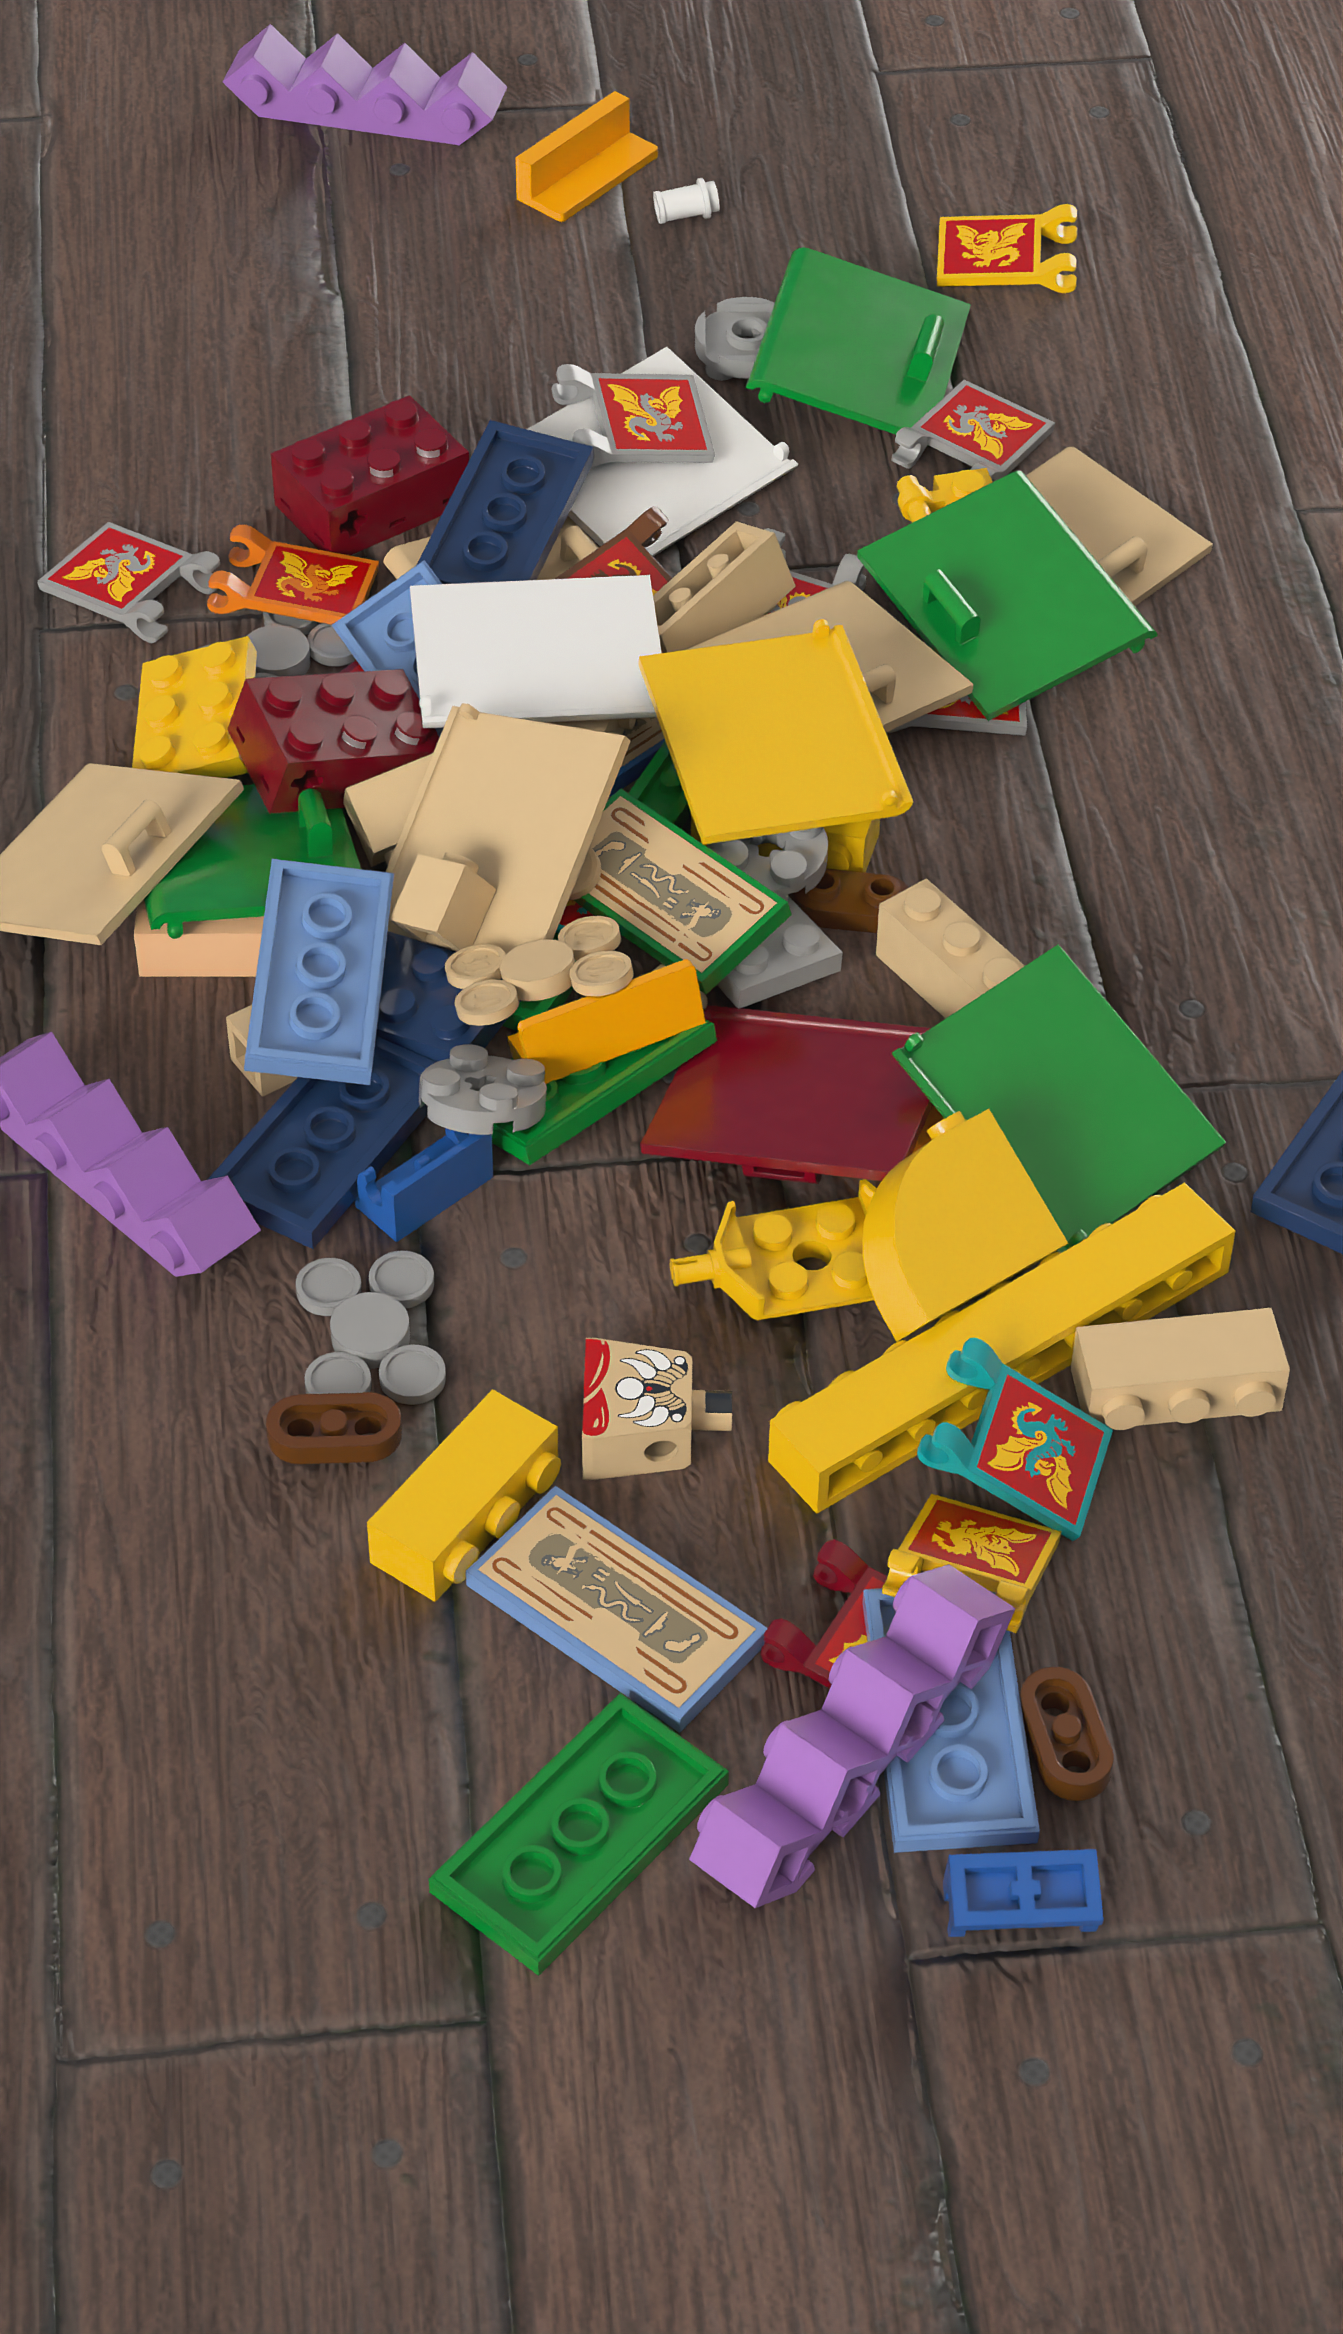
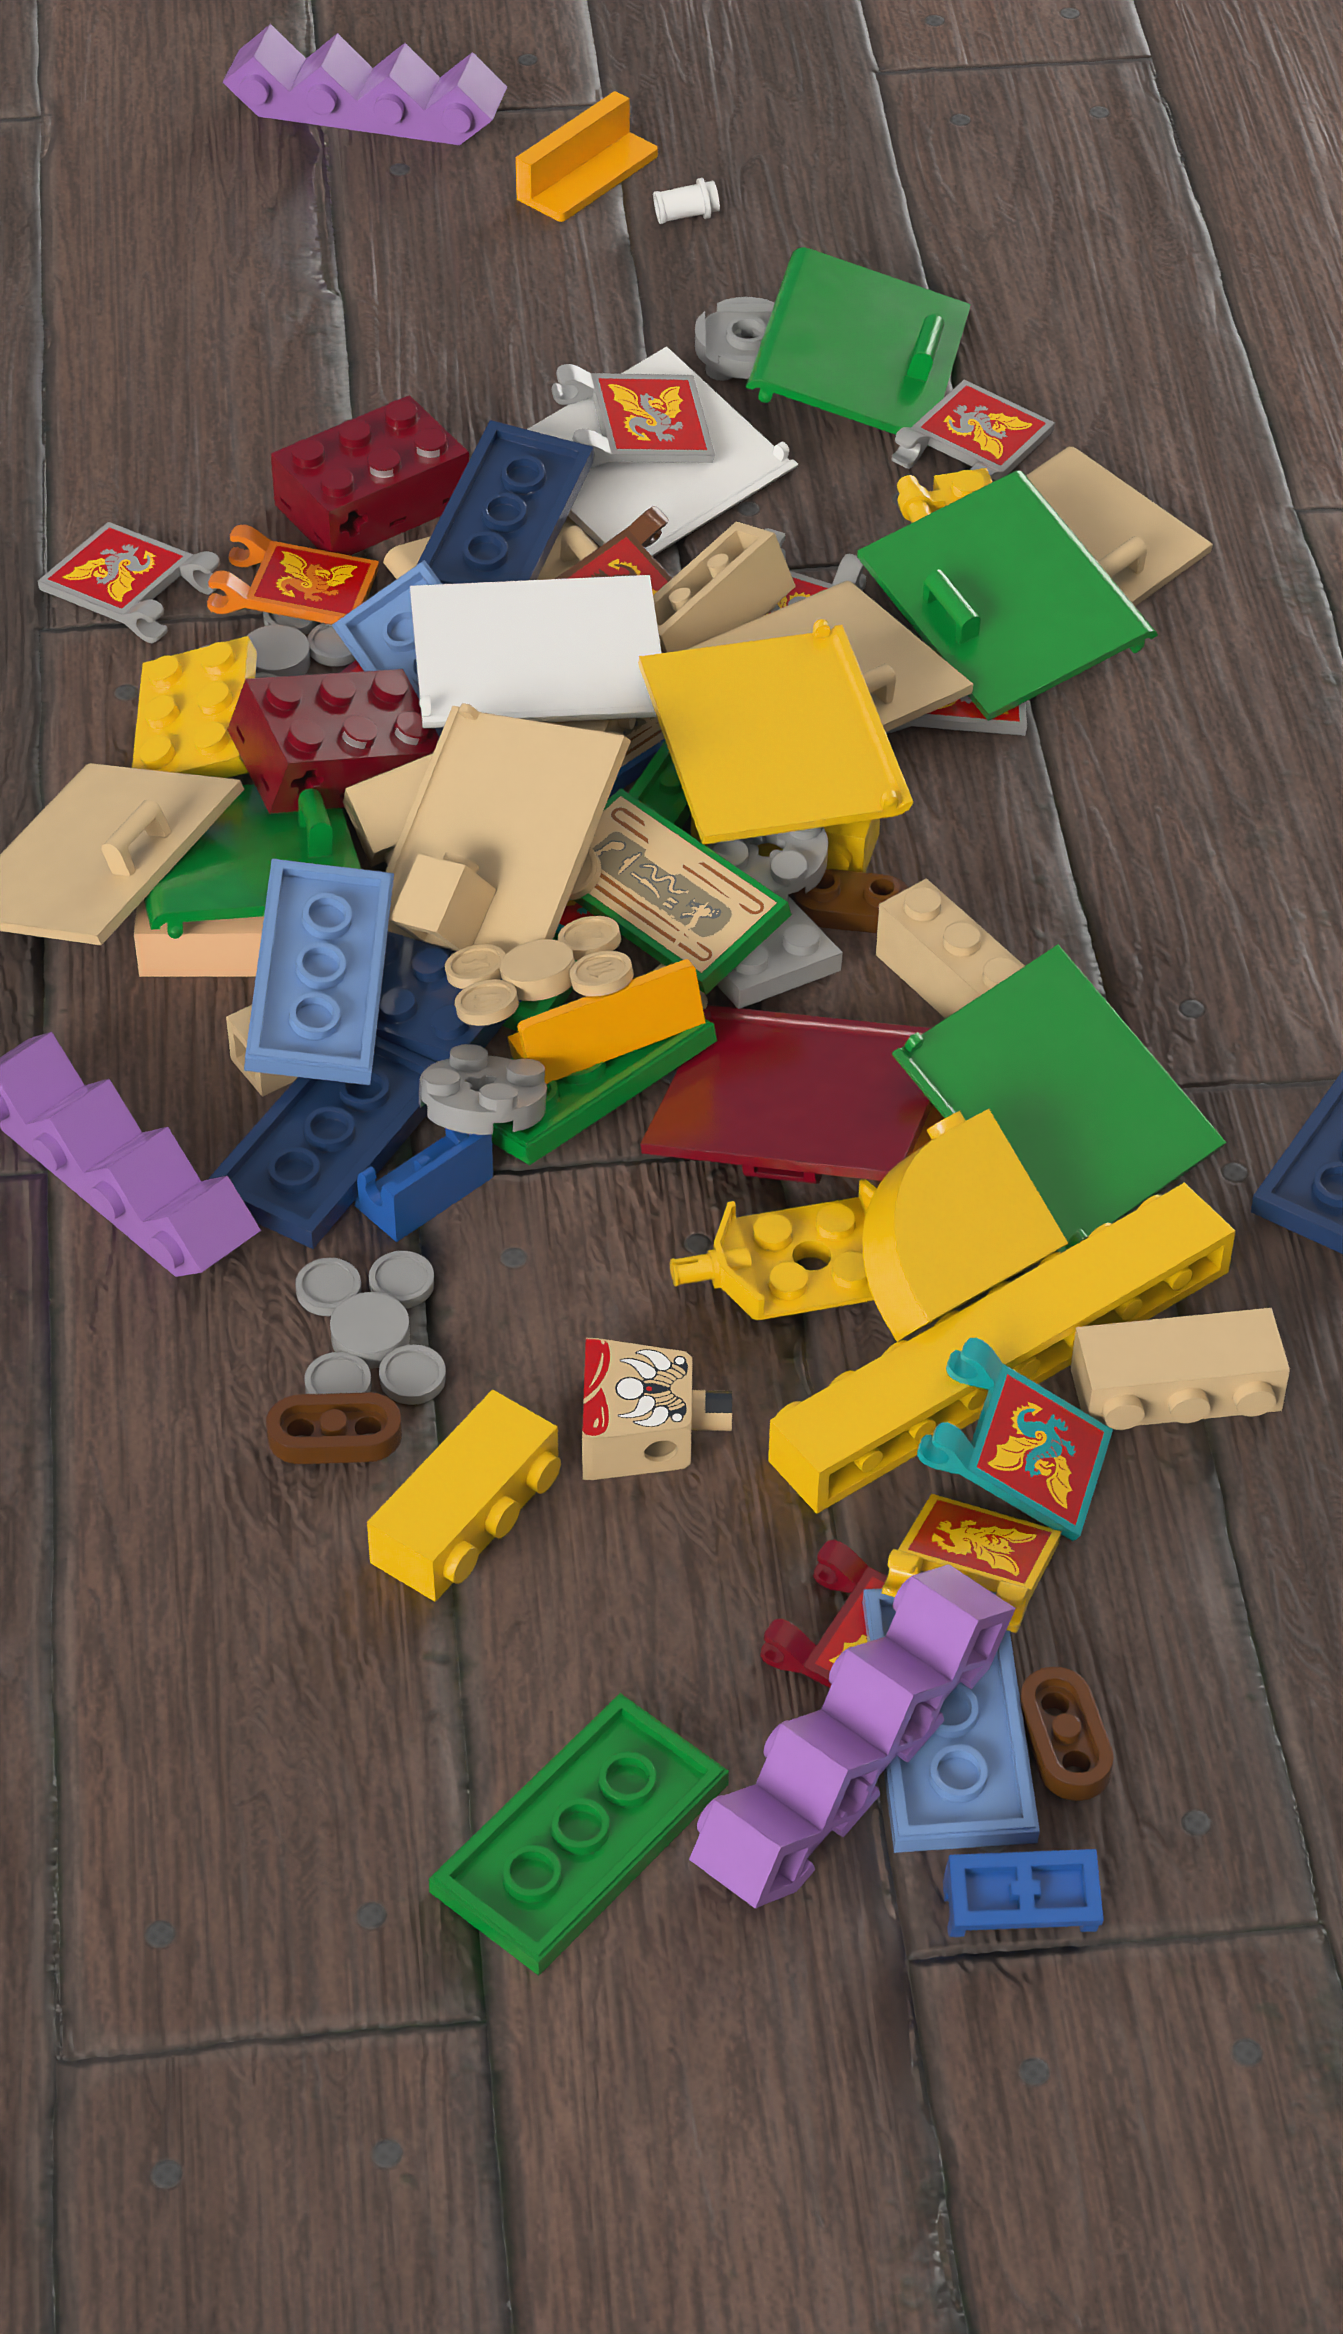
(617, 1608): tile -> none
(1006, 250): flag -> none

